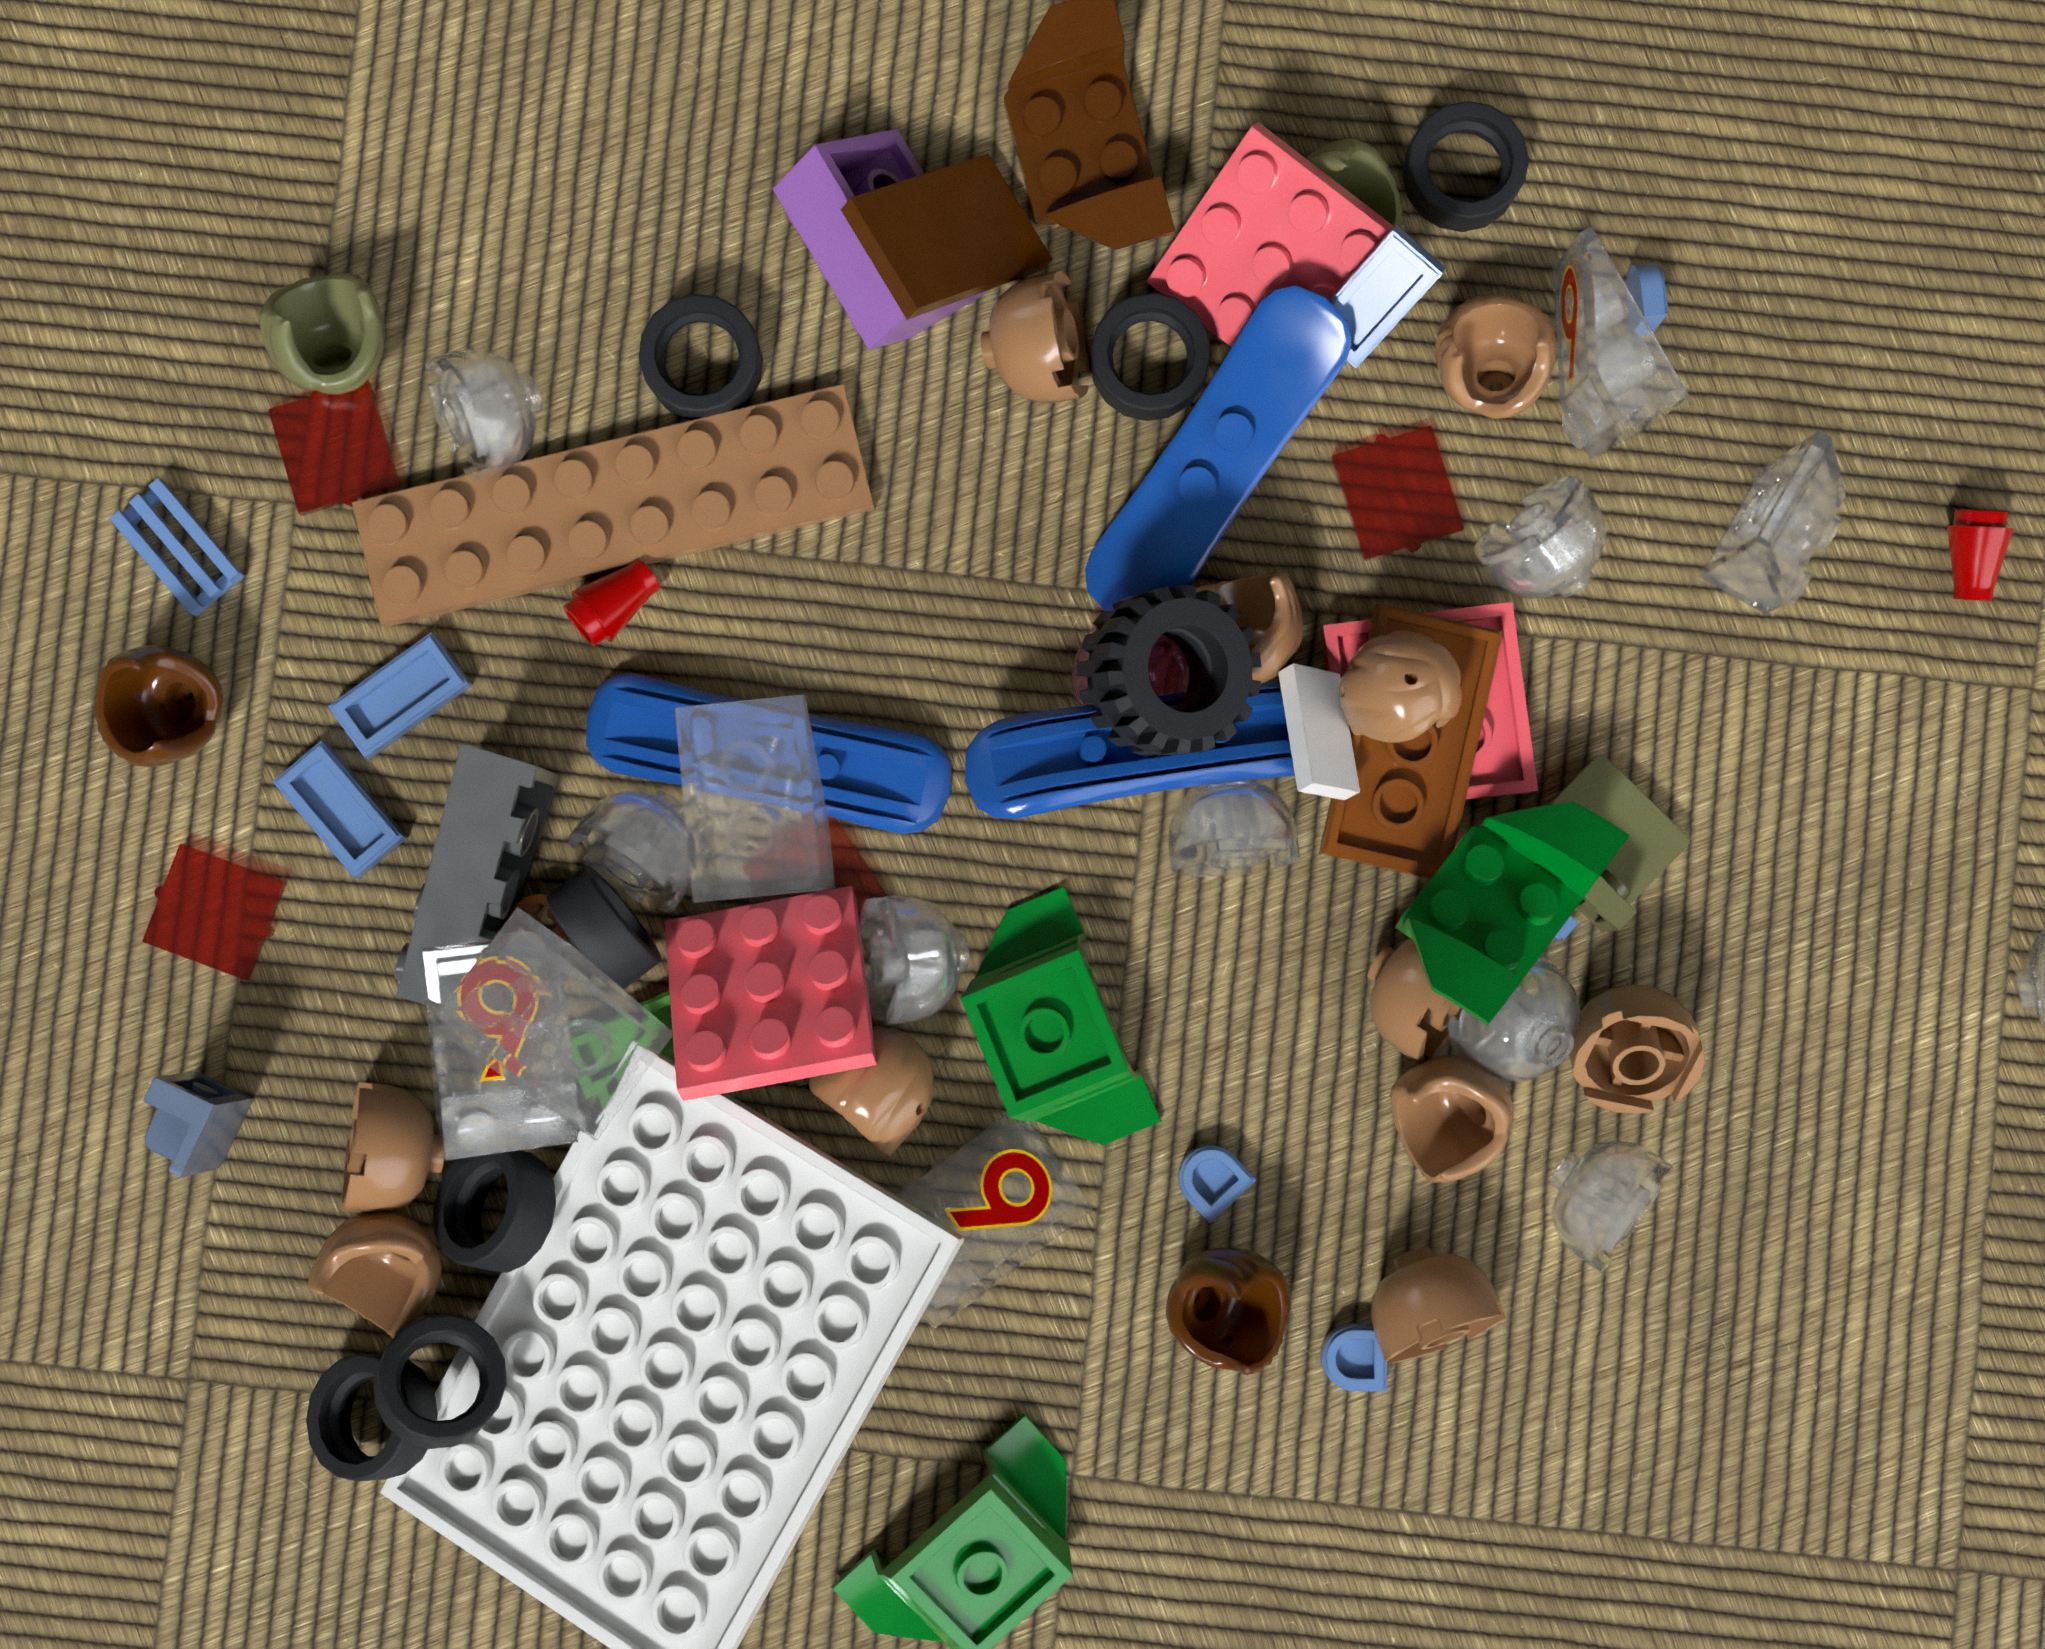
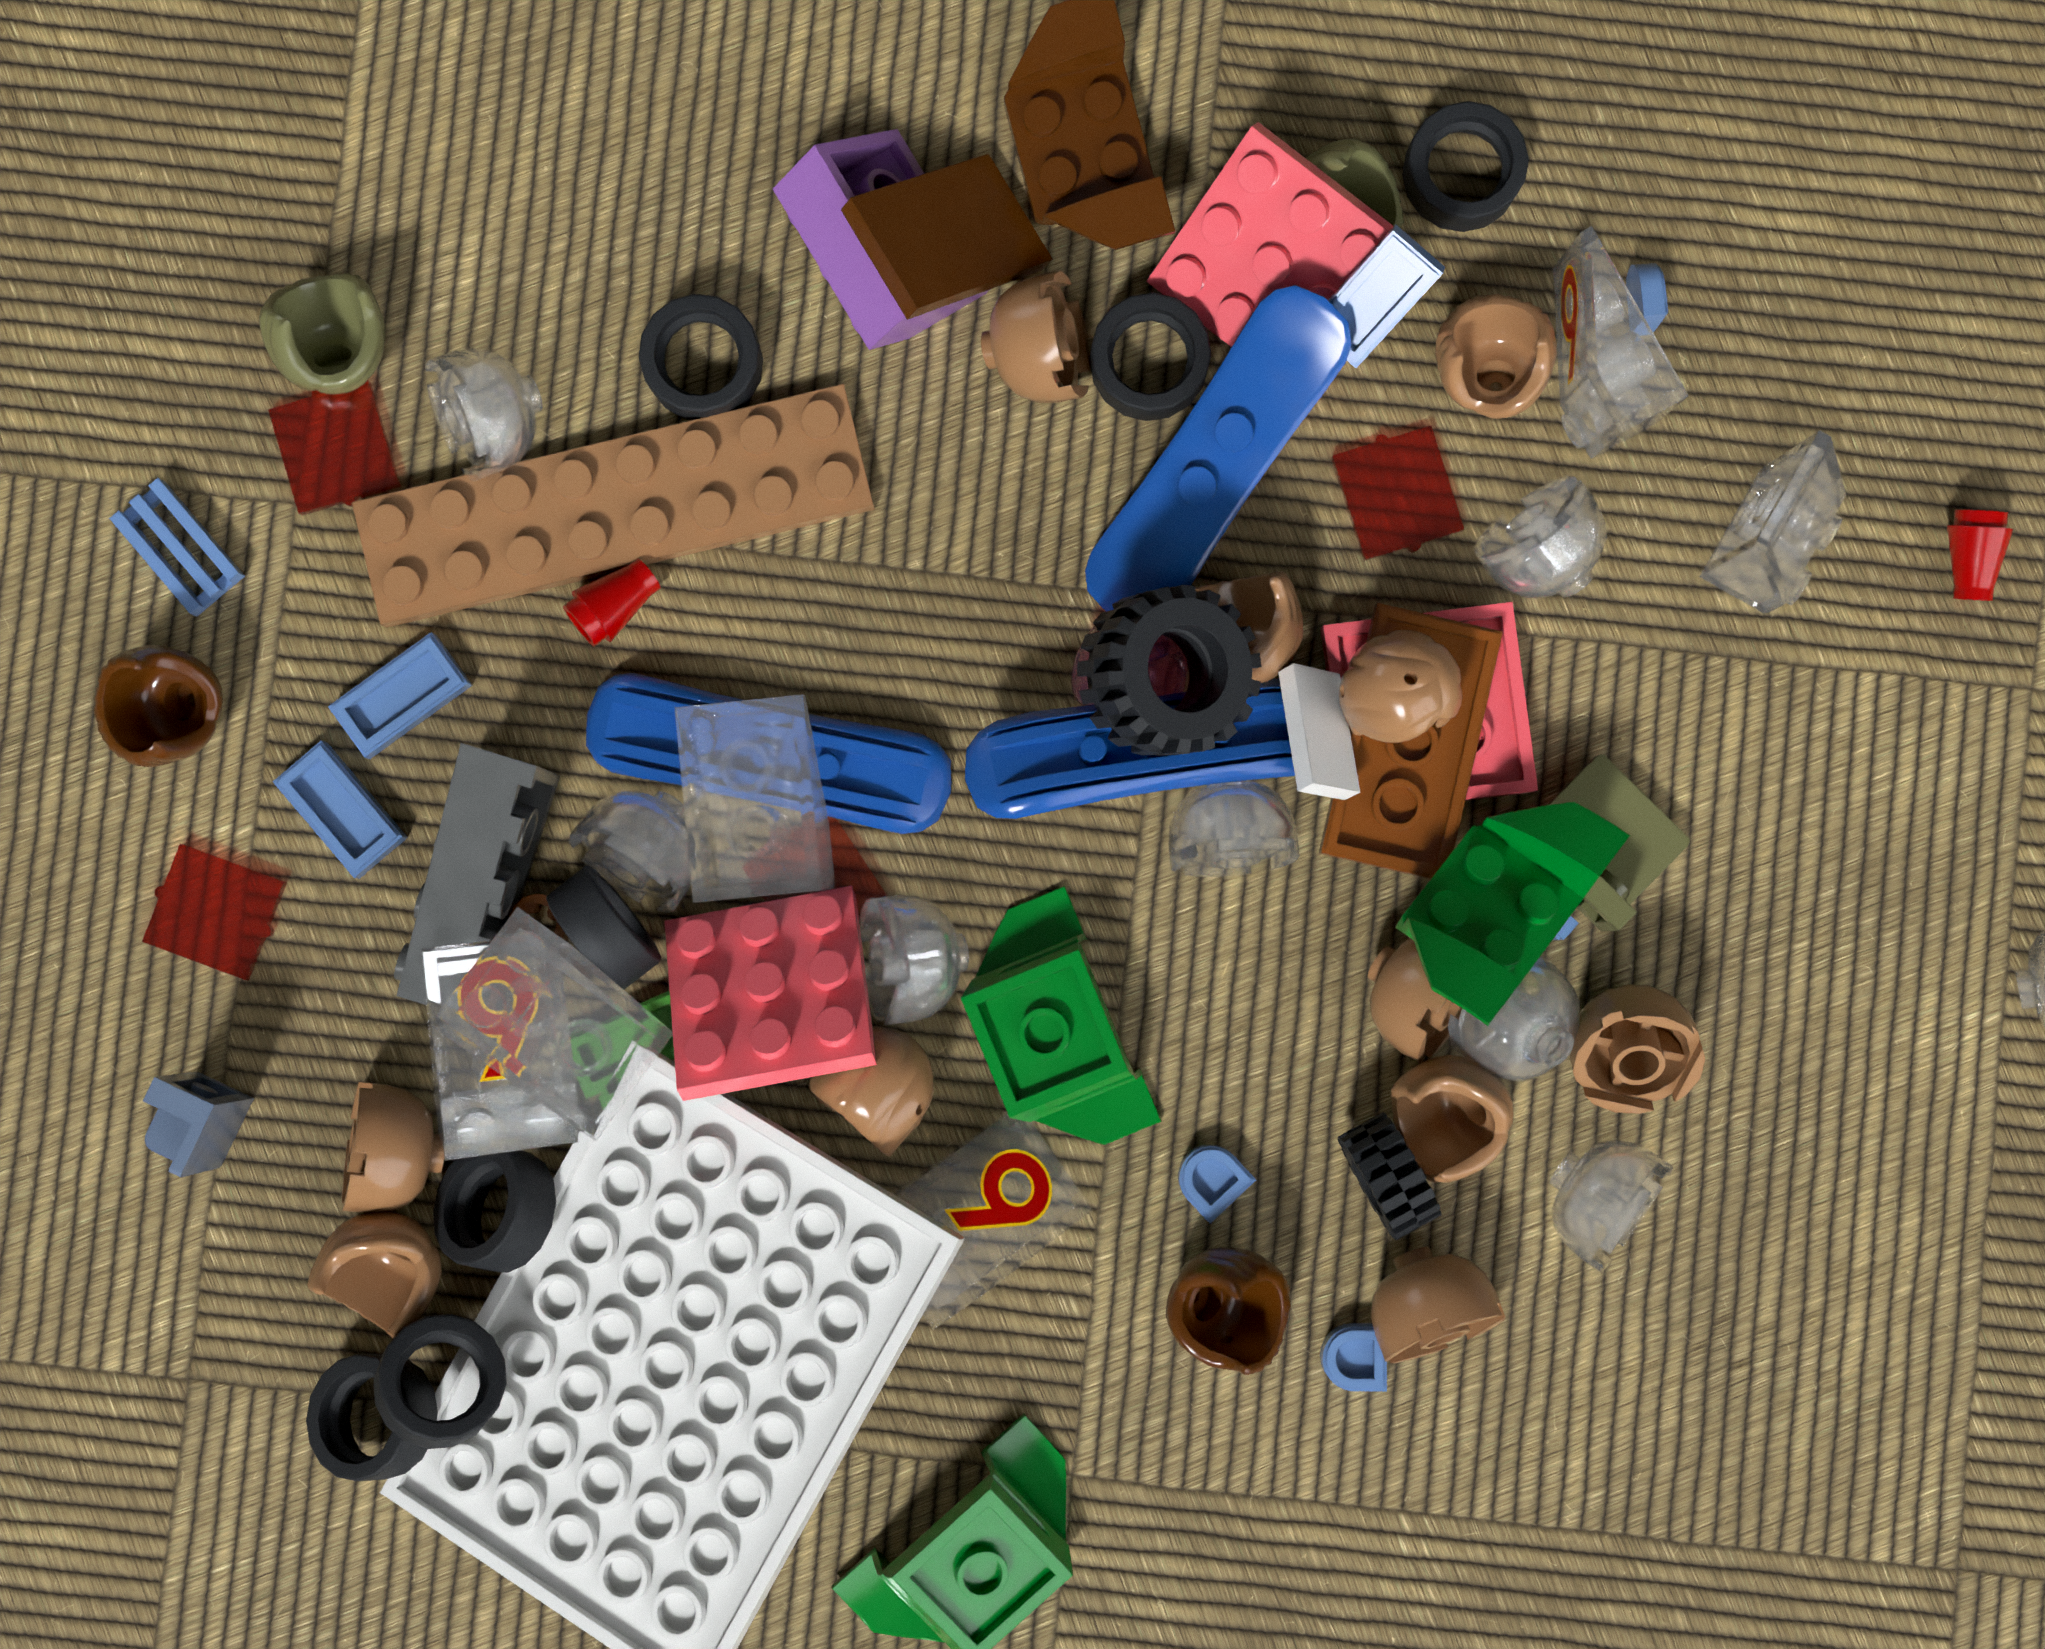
(1389, 1176): none -> black tyre

